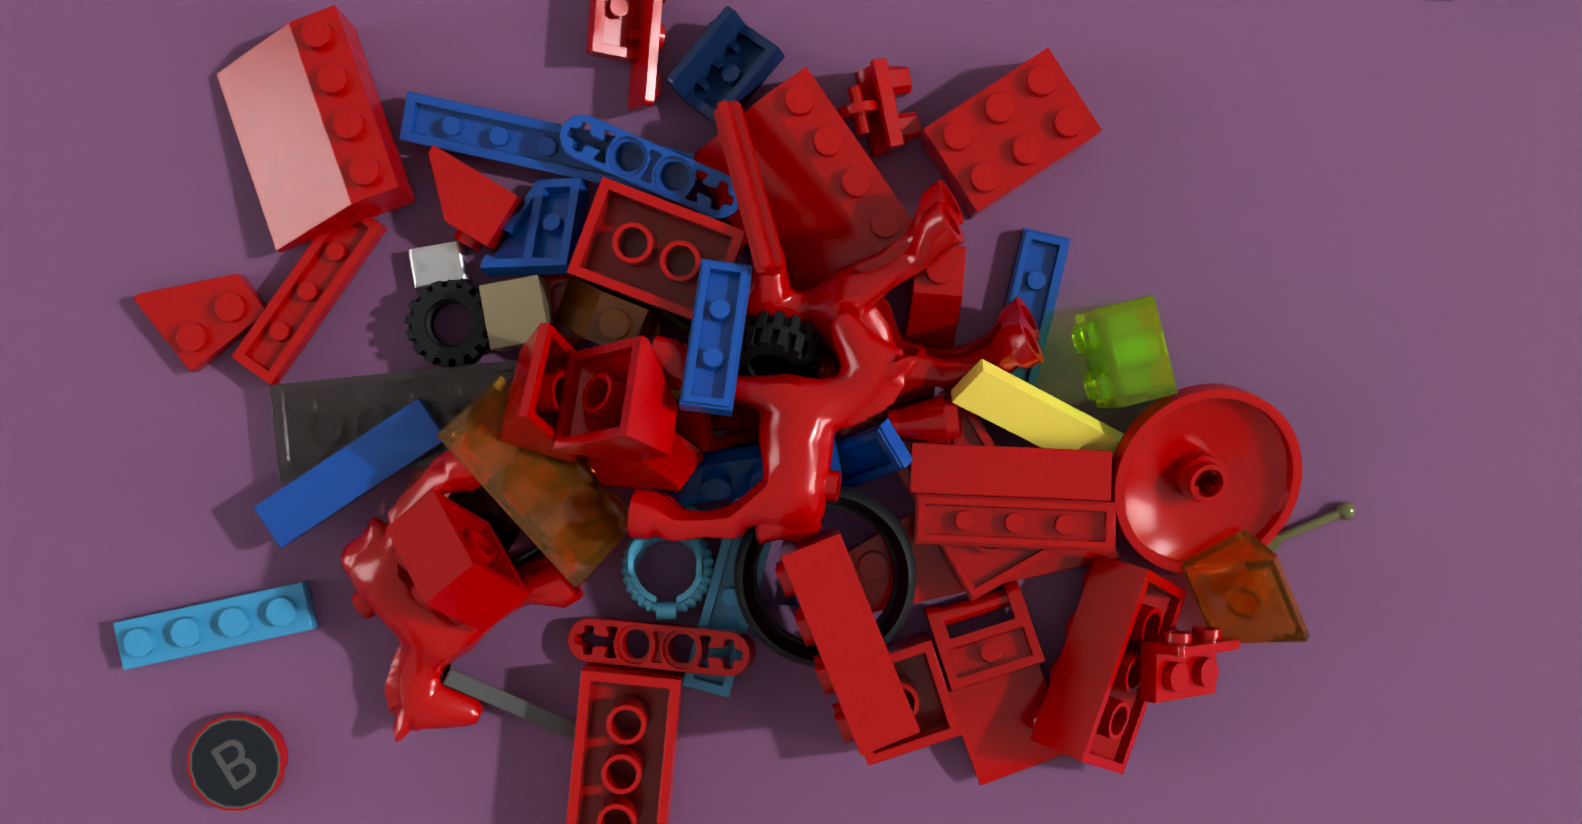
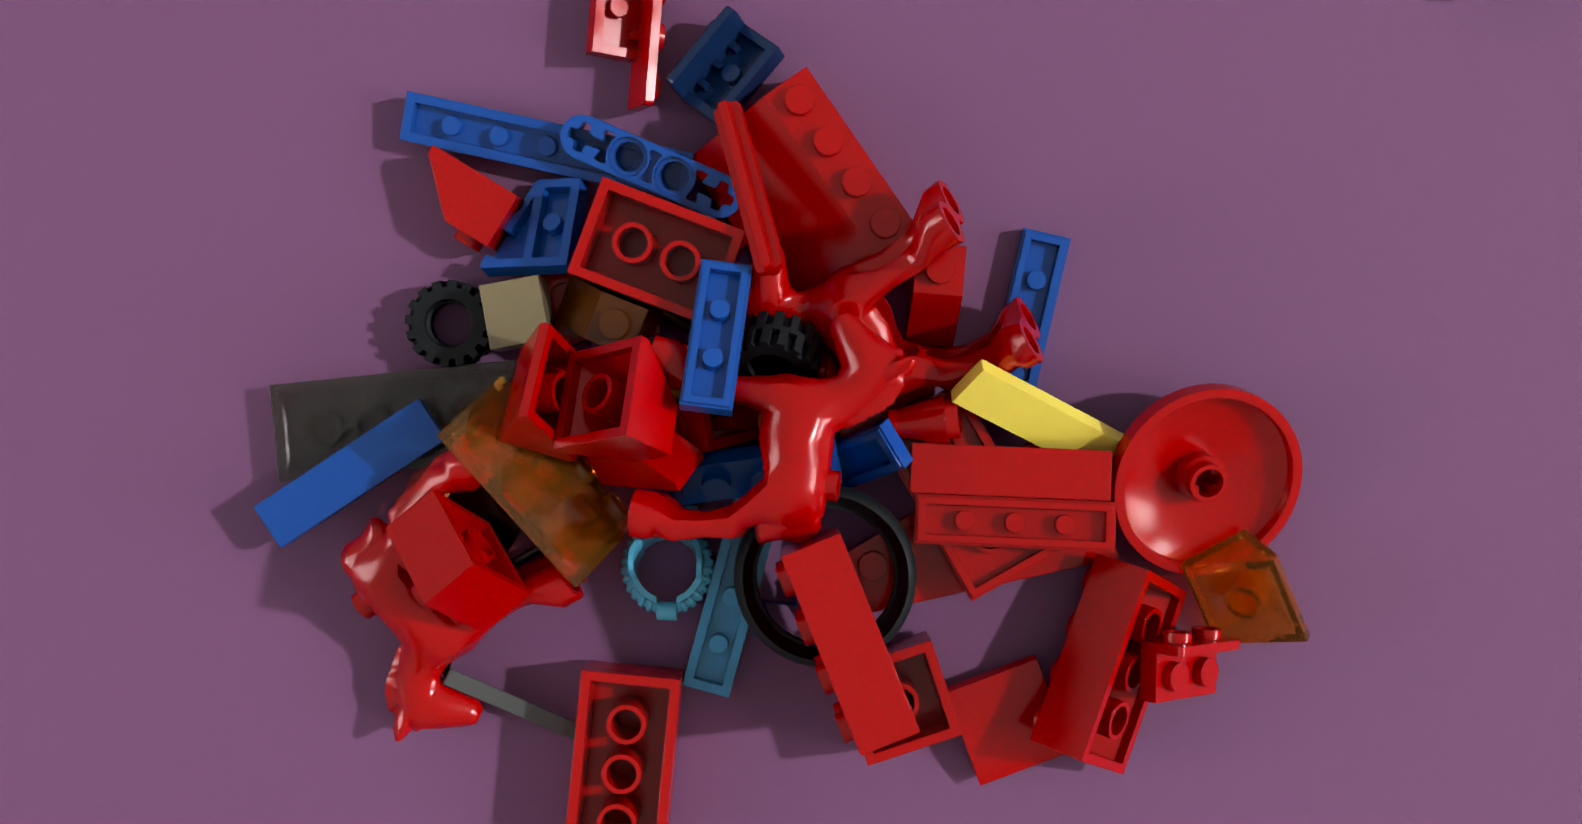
(203, 316): red wing -> none
(215, 625): dark azure plate -> none
(237, 761): black tile -> none
(306, 299): red plate -> none
(314, 130): slope -> none
(438, 263): flat silver piece -> none
(661, 641): red beam -> none
(875, 107): red hips -> none
(990, 650): red plate -> none
(1009, 133): red brick -> none
(1124, 353): clear neon green brick -> none
(1344, 511): olive hinge -> none

